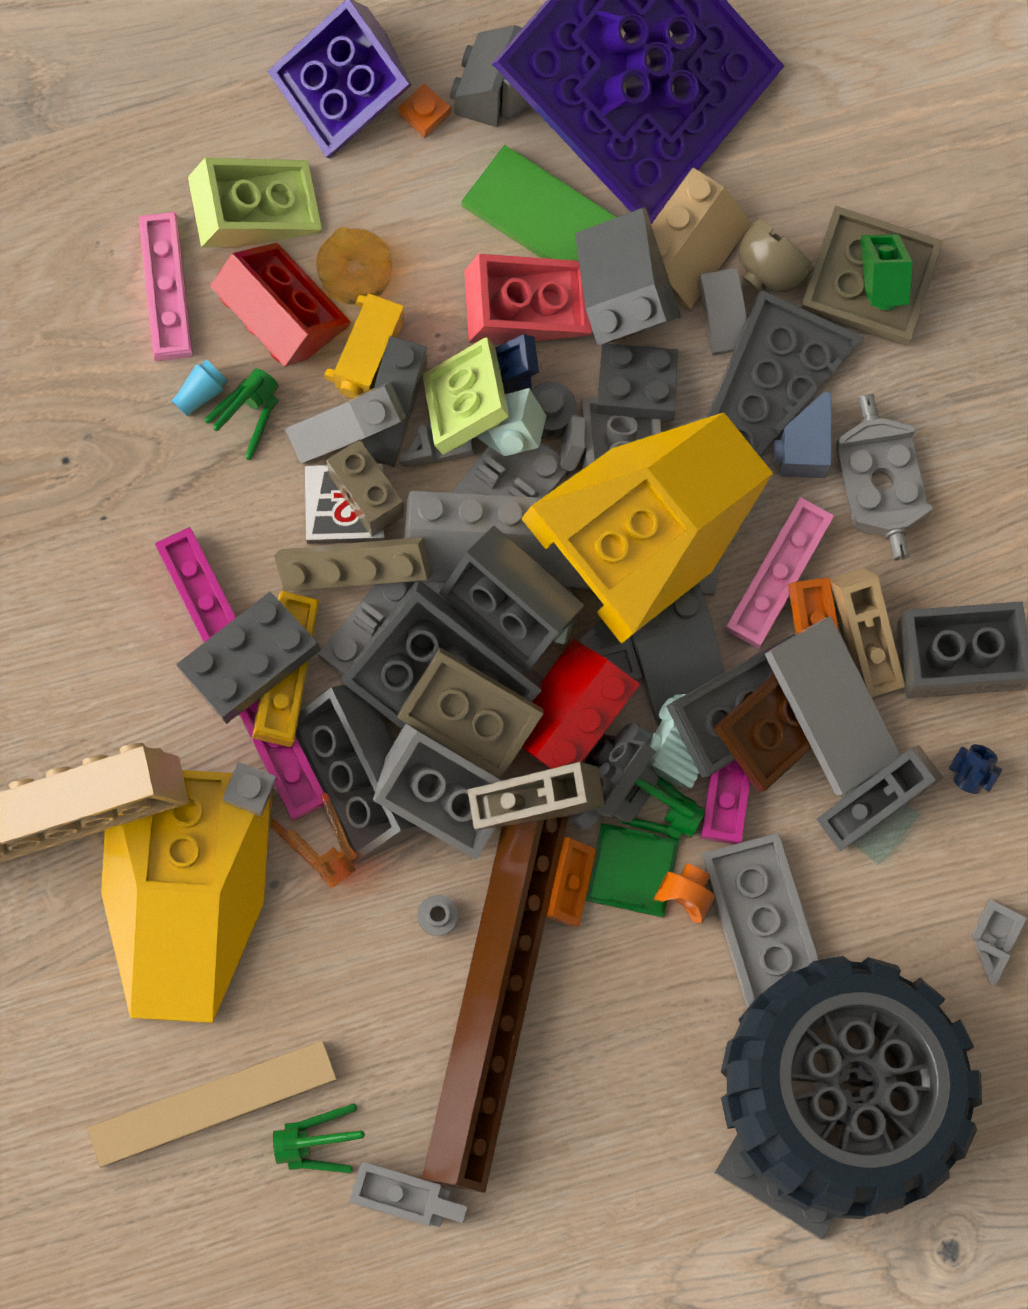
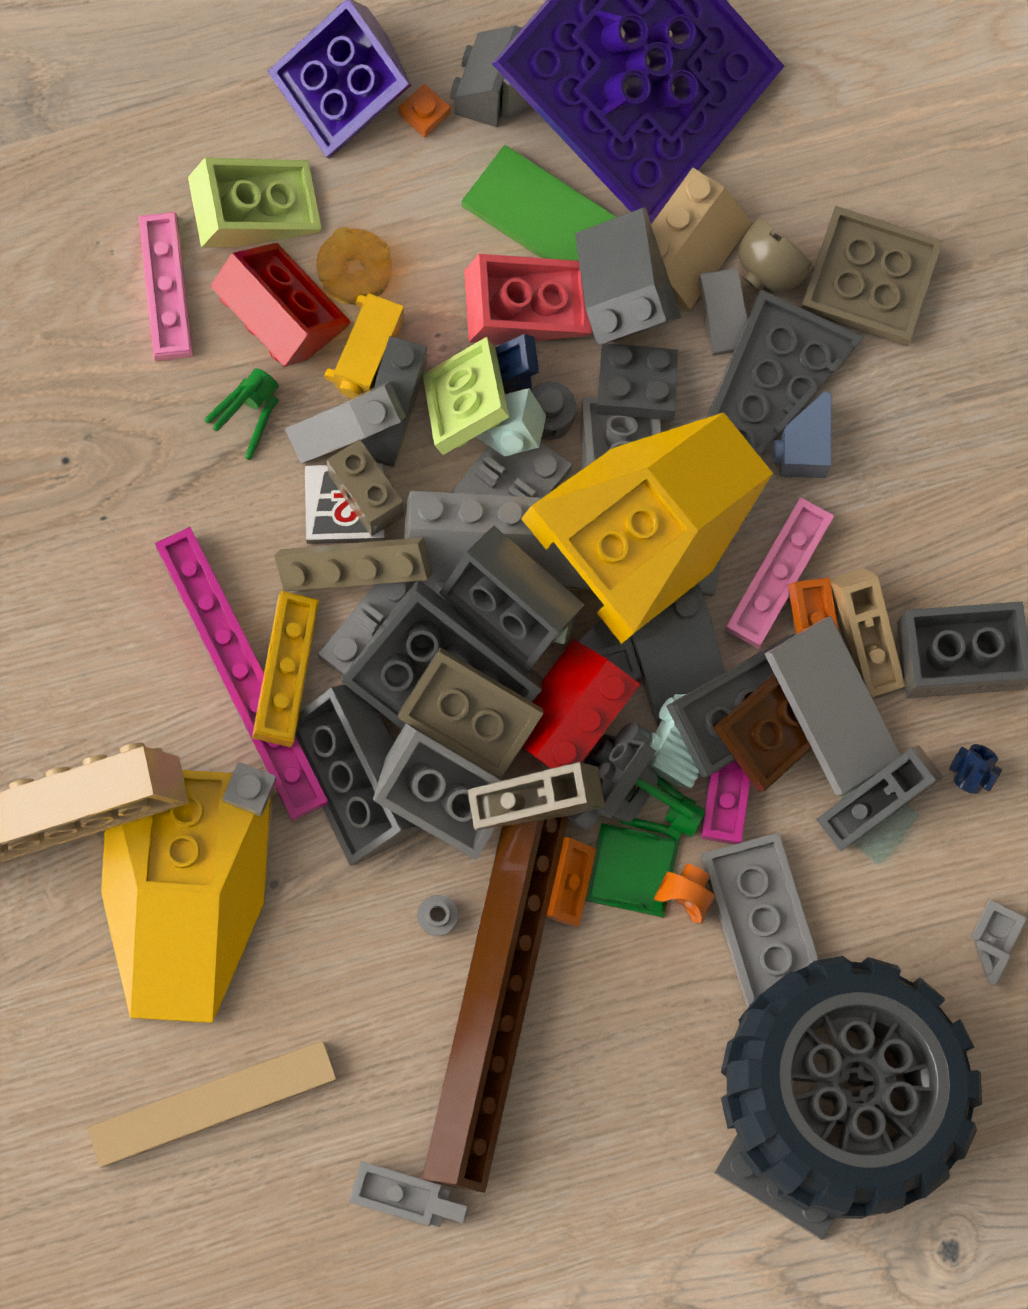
(200, 387): medium azure cone -> none
(248, 657): dark grey plate -> none
(292, 1145): green plant -> none
(331, 866): clear orange plant -> none
(424, 452): light grey slope -> none
(573, 443): light grey tile -> none
(885, 448): light grey plate -> none
(886, 271): green slope -> none

